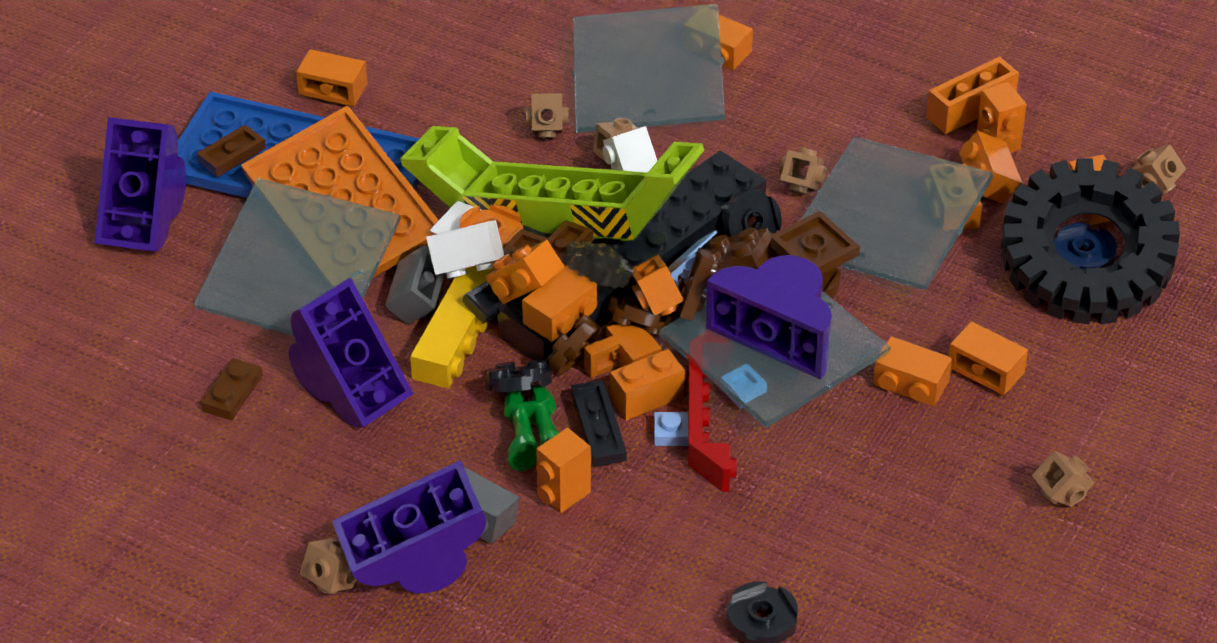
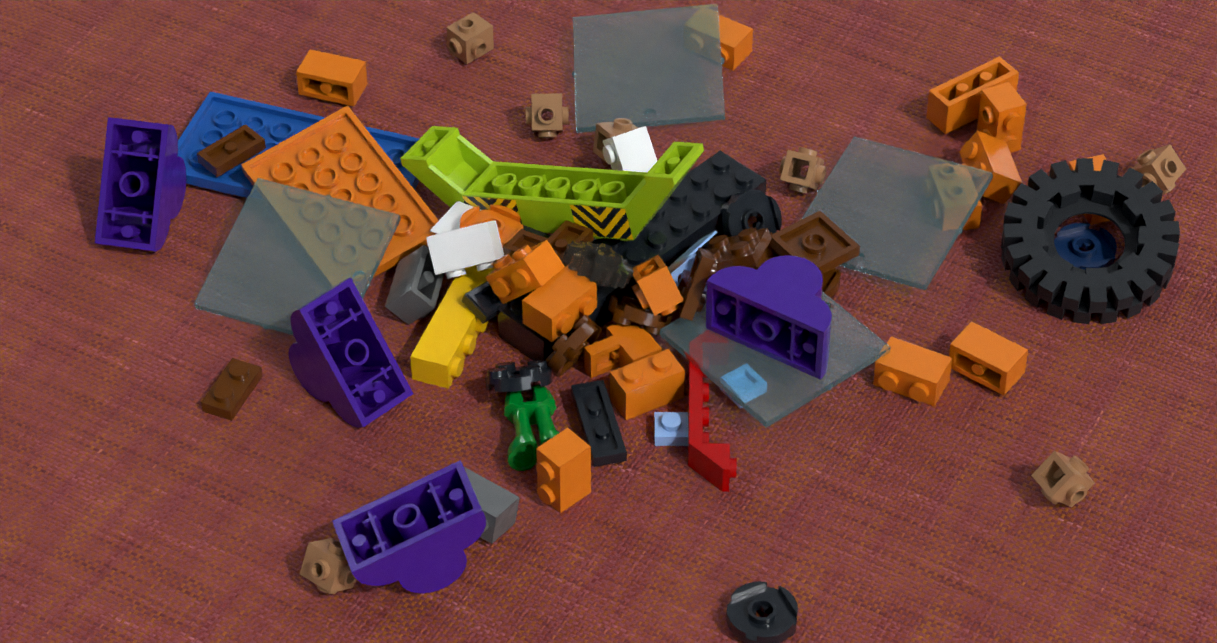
(470, 38): none -> medium nougat brick

